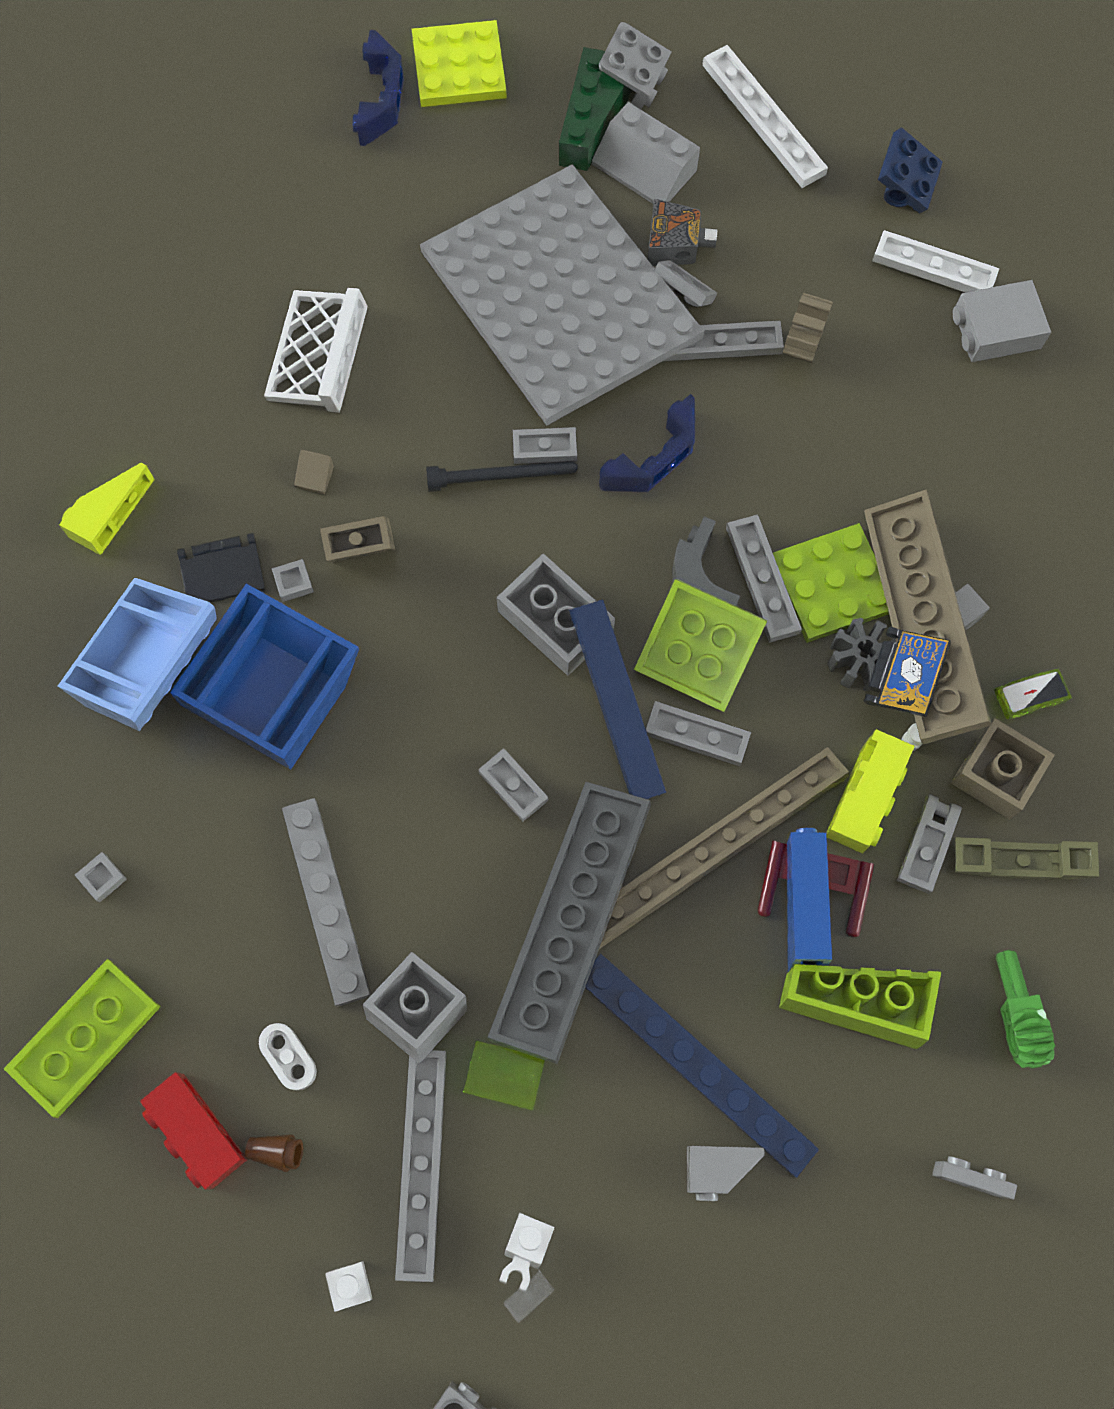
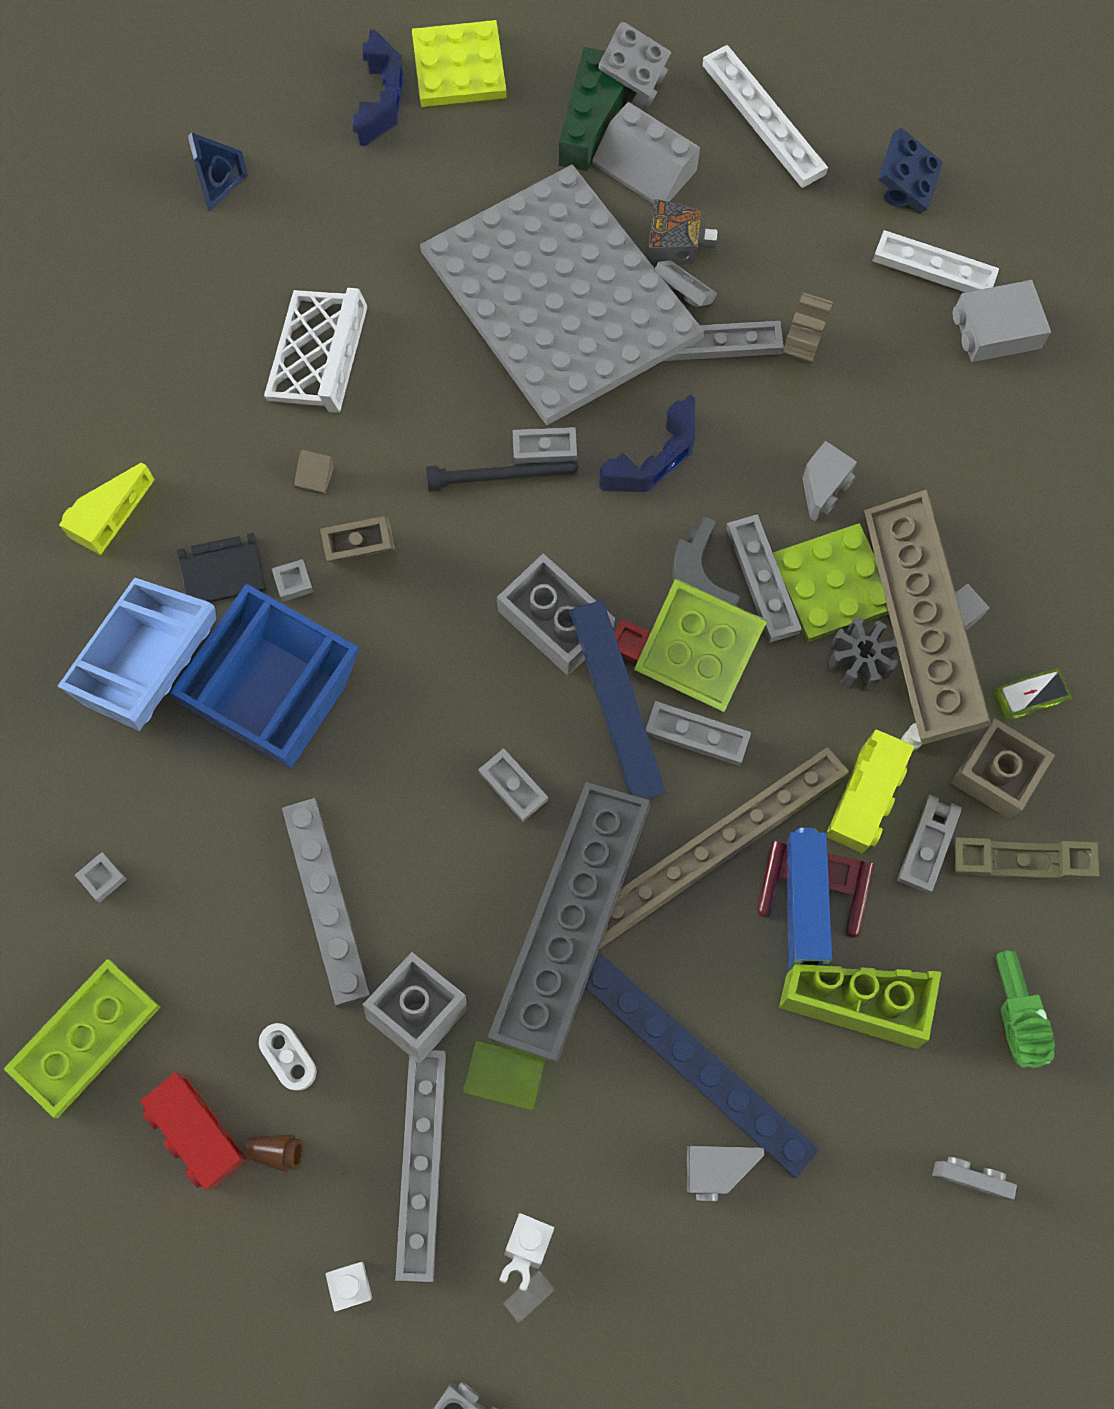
(218, 168): none -> dark blue slope
(631, 640): none -> red plate
(824, 477): none -> light grey slope
(907, 672): piece -> none

